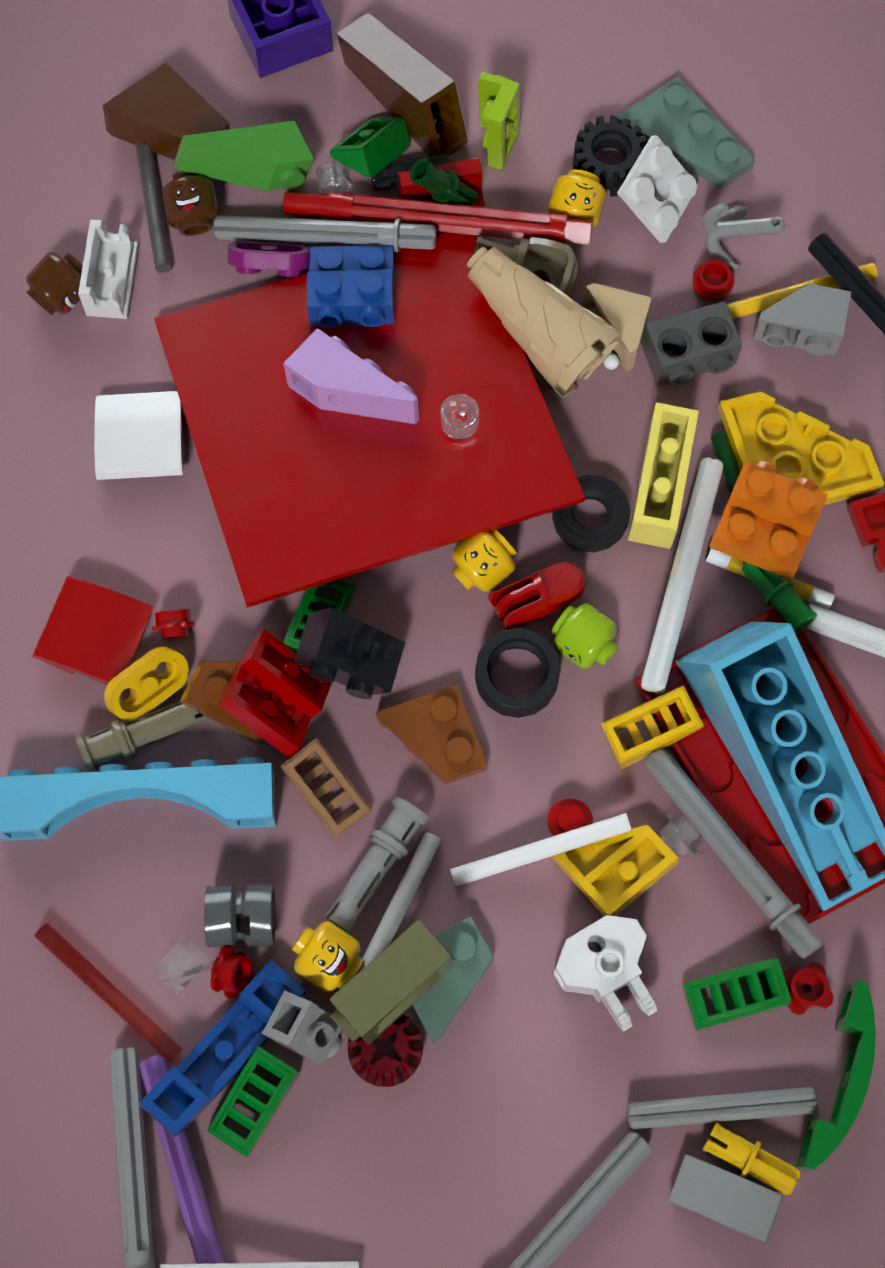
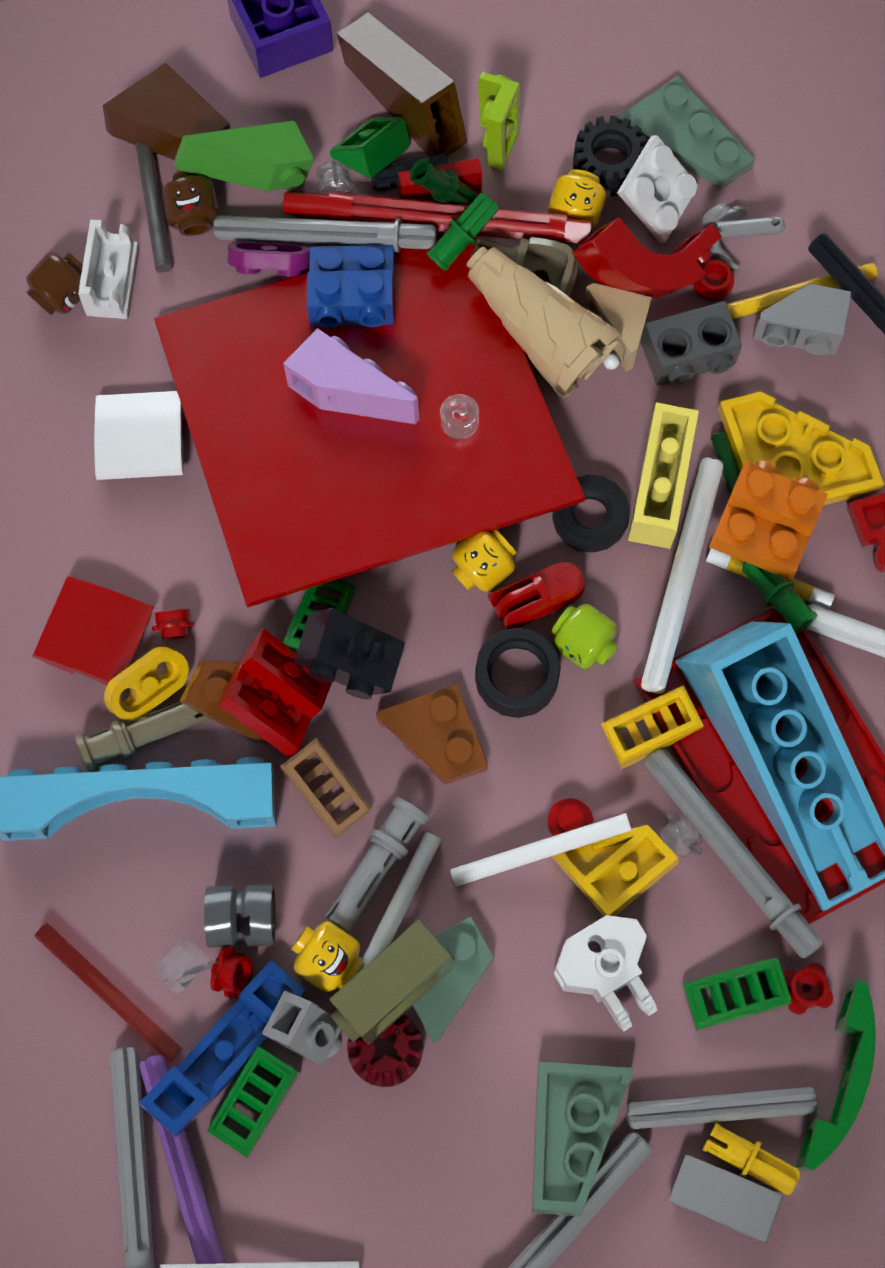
(463, 231): none -> green axle
(572, 1130): none -> sand green wing
(621, 262): none -> red arch

